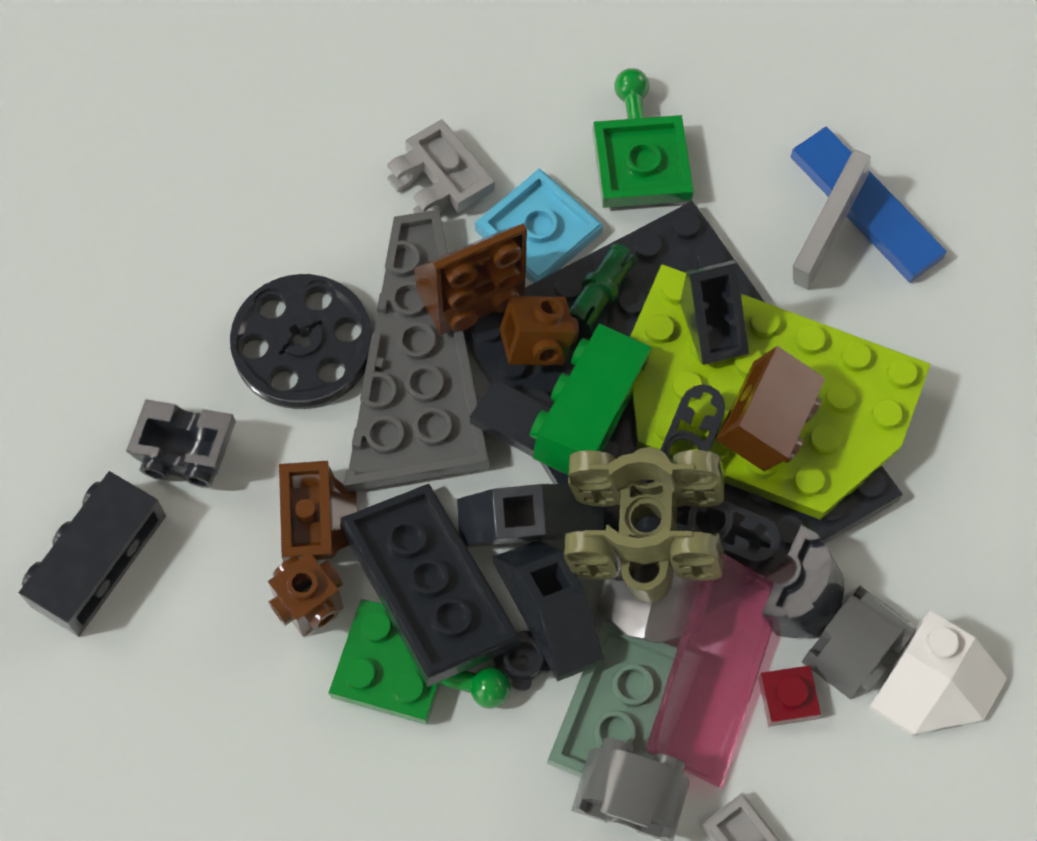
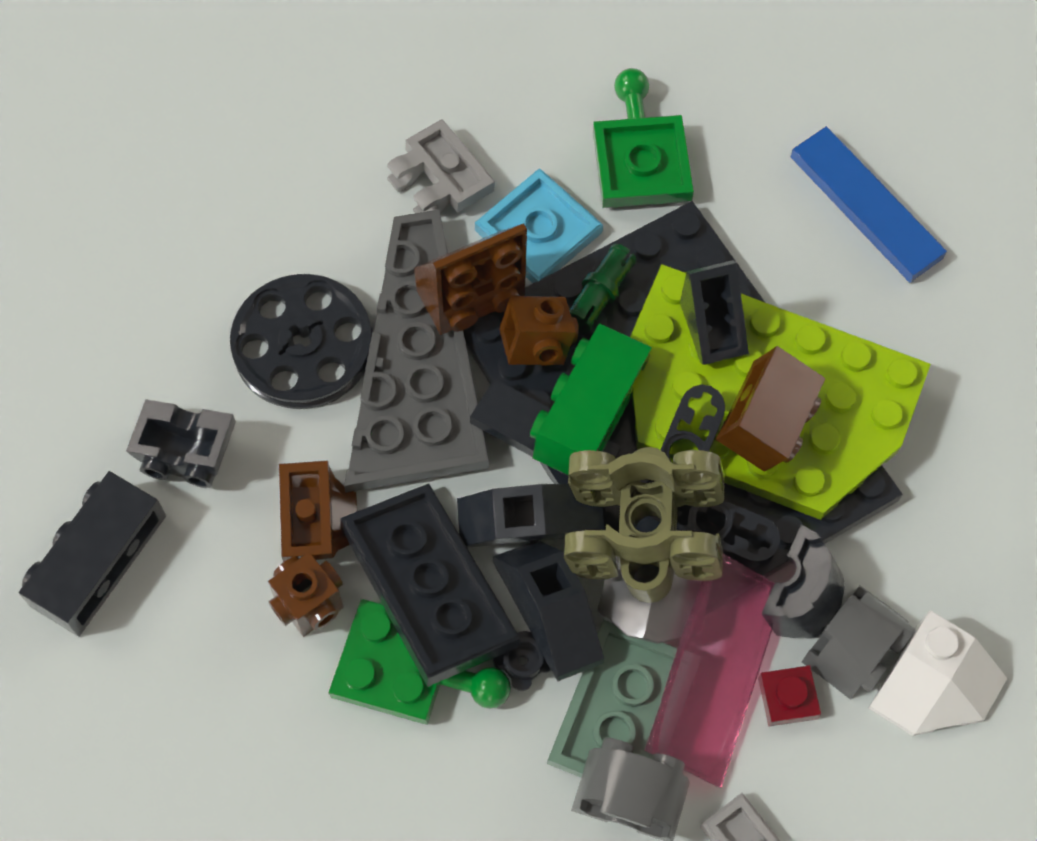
(831, 219): light grey tile -> none

